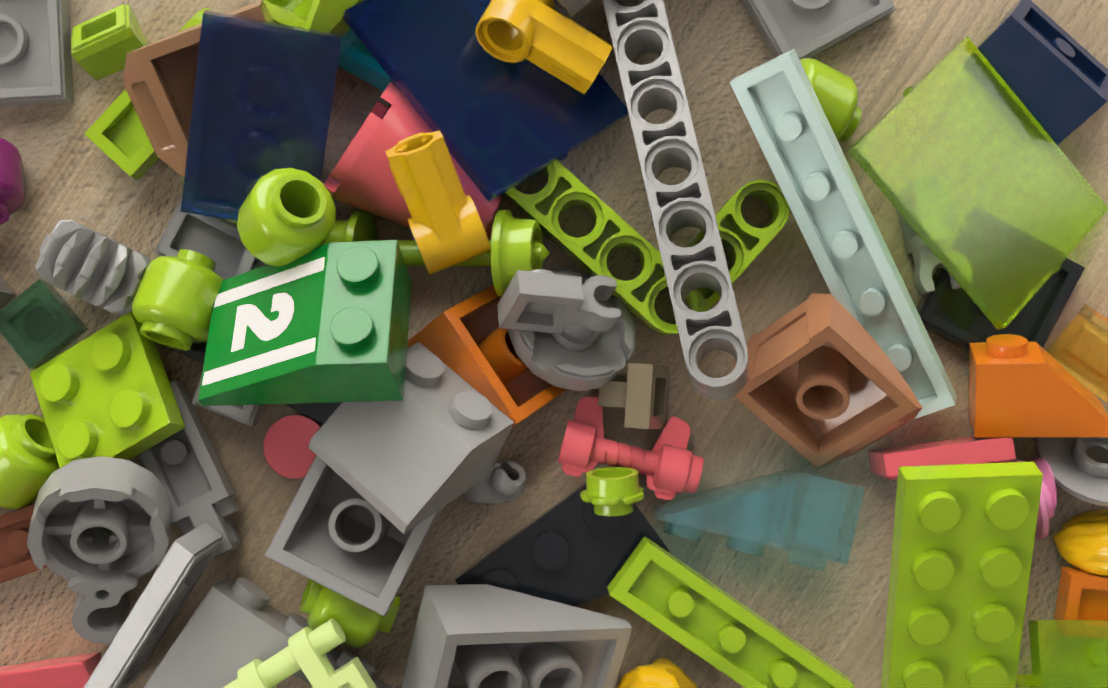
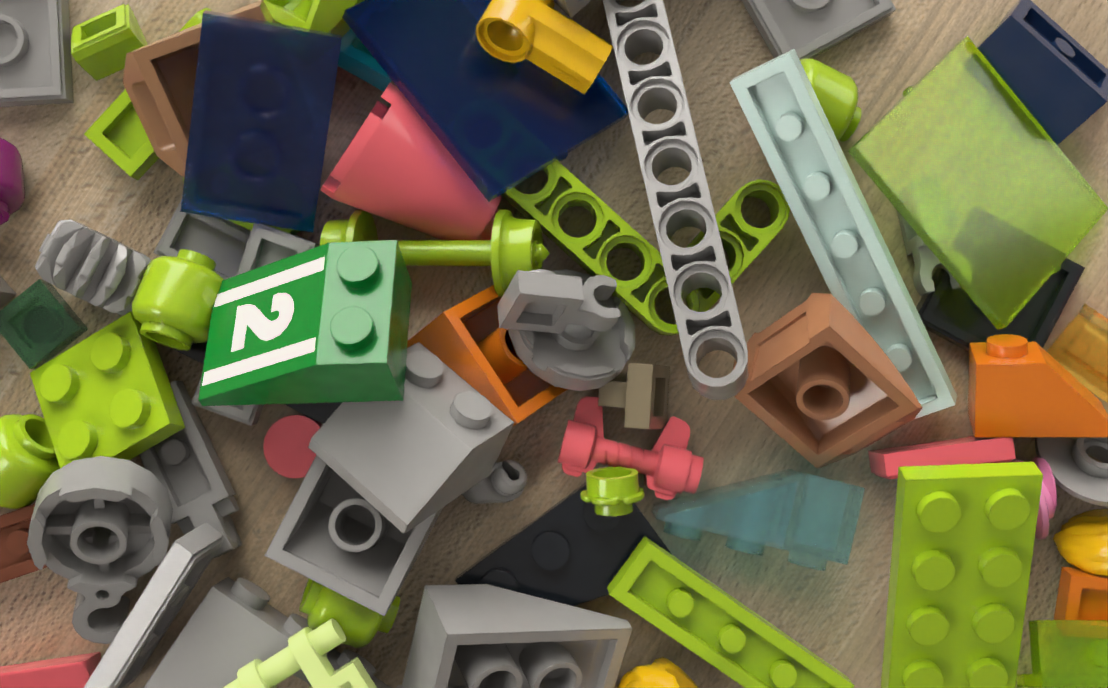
(286, 216): lime head -> none
(441, 214): yellow piece -> none

